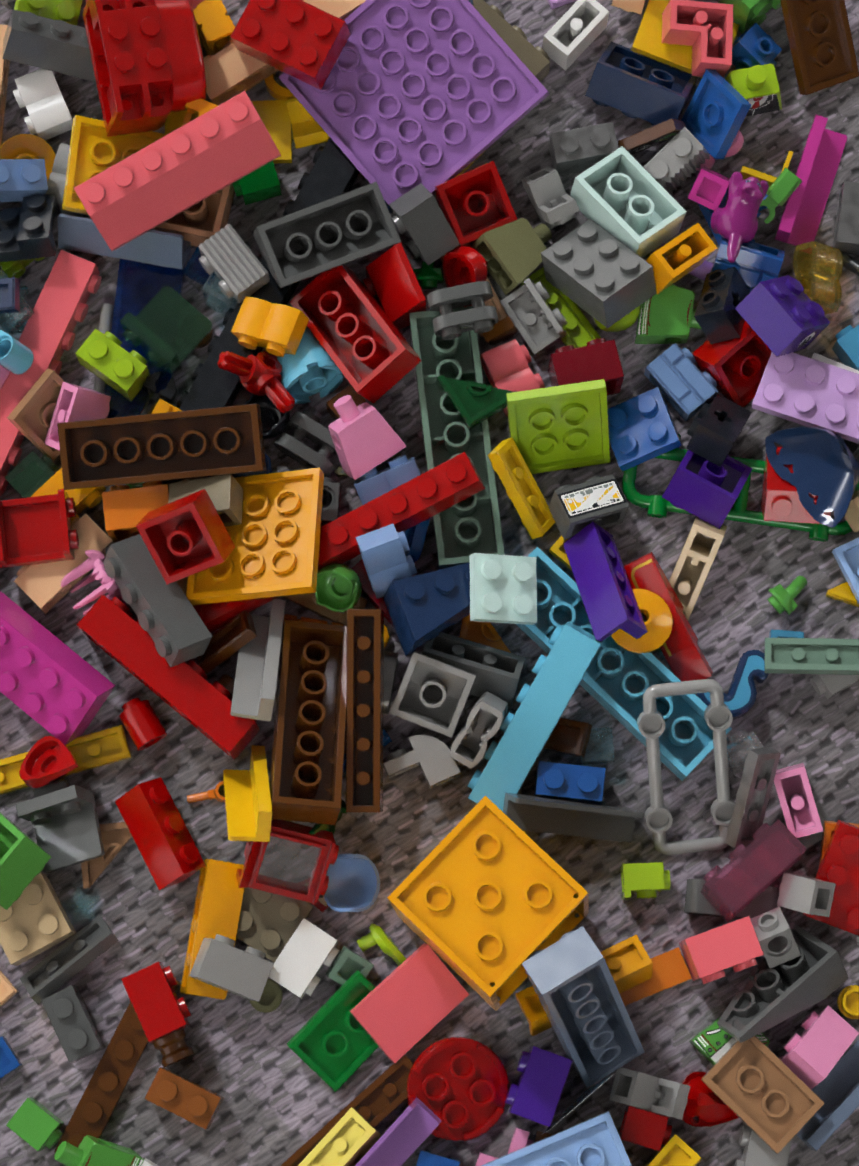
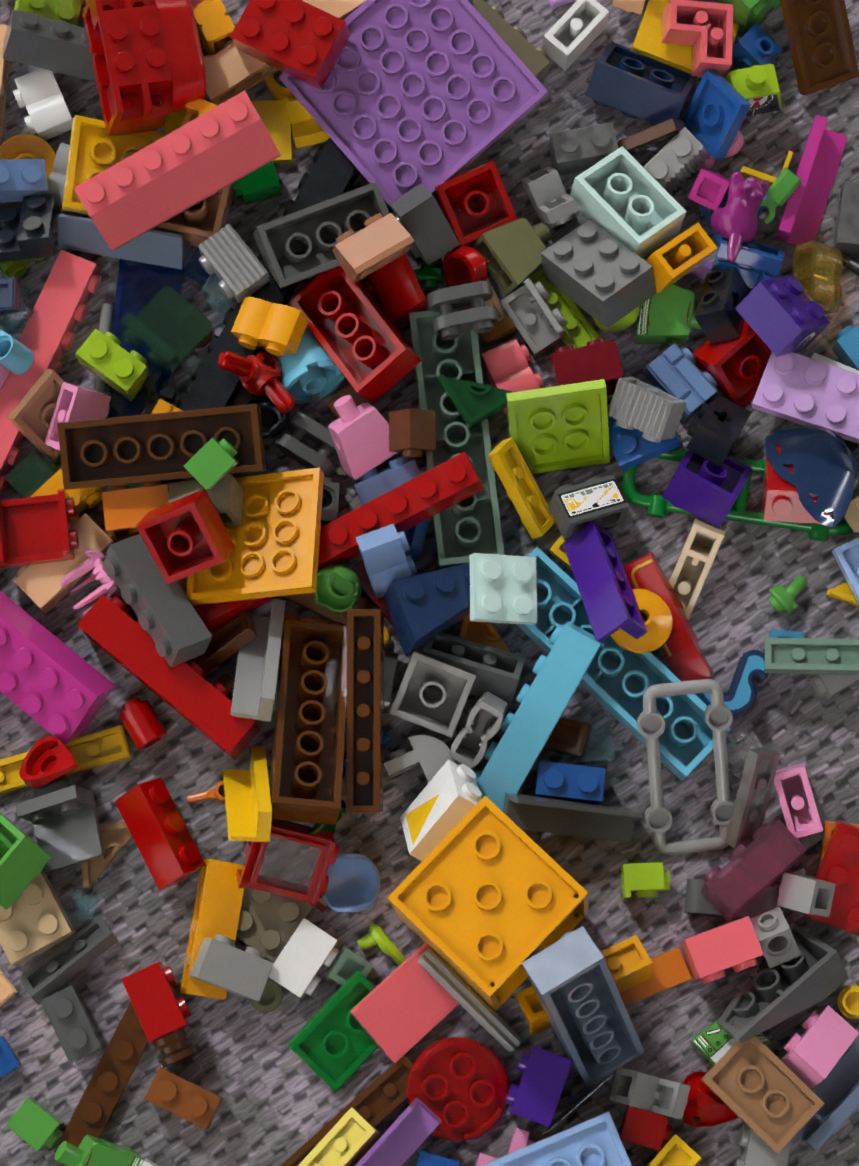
(212, 462): none -> bright green brick
(372, 247): none -> nougat slope
(412, 432): none -> reddish brown brick
(439, 808): none -> white brick
(469, 1000): none -> light grey axle
(646, 409): none -> light grey brick

